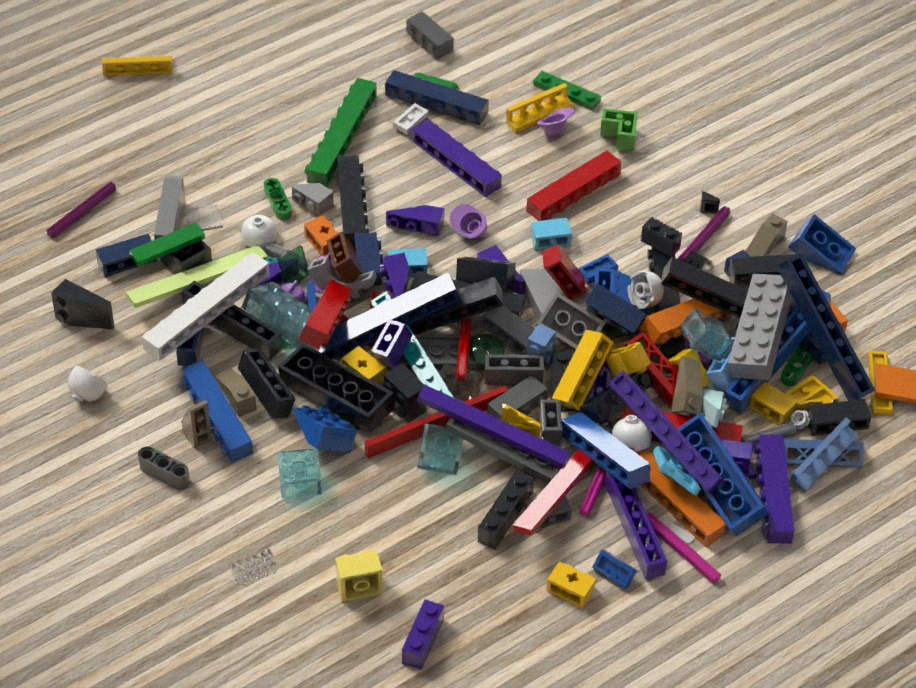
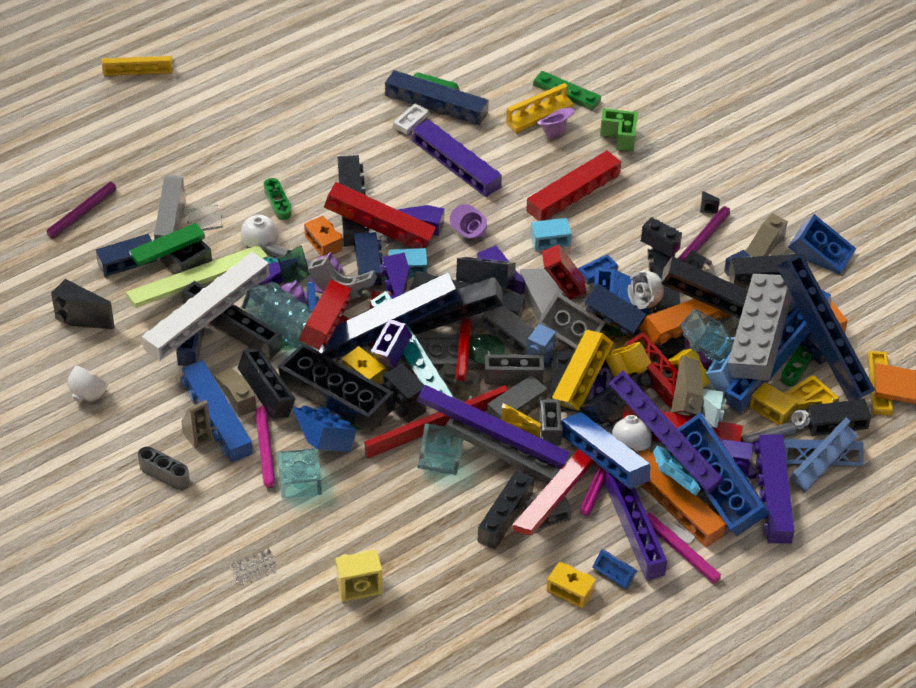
(265, 447): none -> dark pink axle
(313, 196): light grey slope -> none
(341, 131): green brick -> none
(344, 257): reddish brown brick -> none
(379, 216): none -> red brick
(423, 634): dark purple brick -> none
(429, 35): dark grey brick -> none

